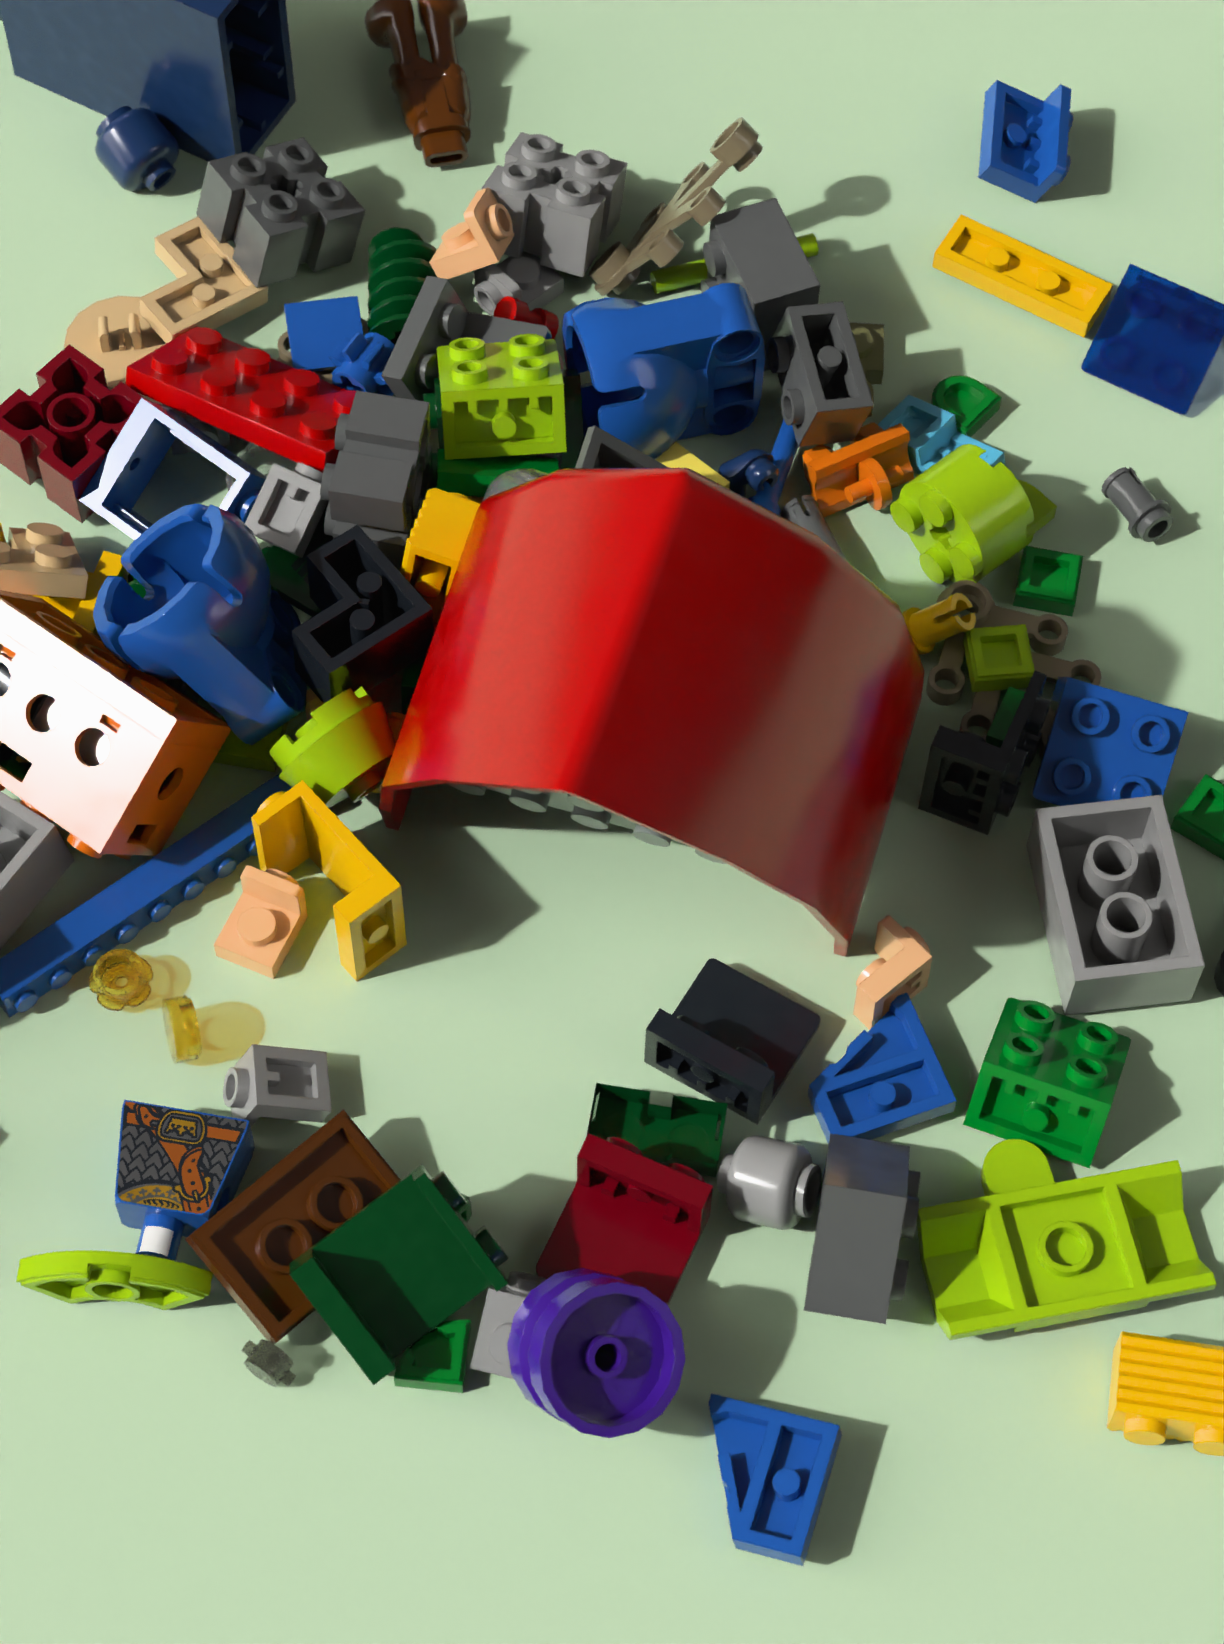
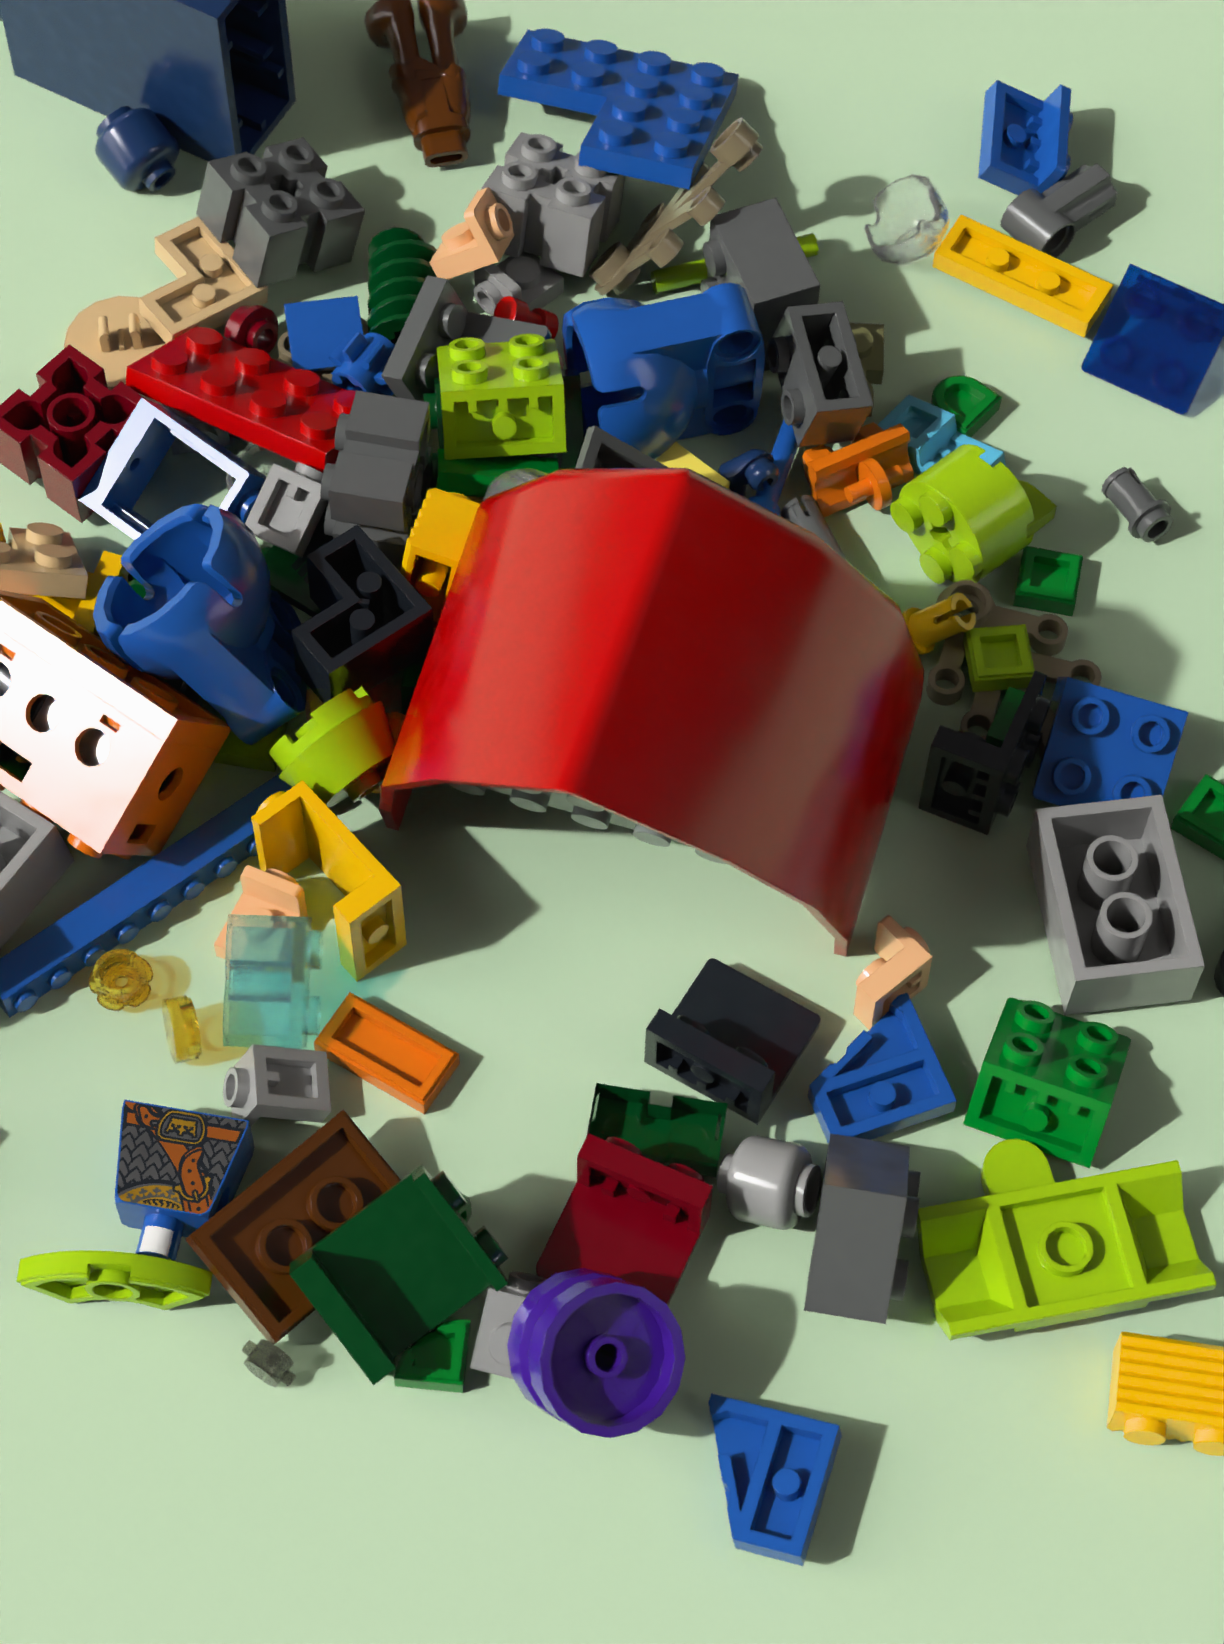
(253, 327): none -> dark red plate
(269, 981): none -> clear light blue brick
(387, 1053): none -> orange tile
(650, 110): none -> blue plate
(908, 221): none -> clear hair
(1054, 216): none -> dark grey piece

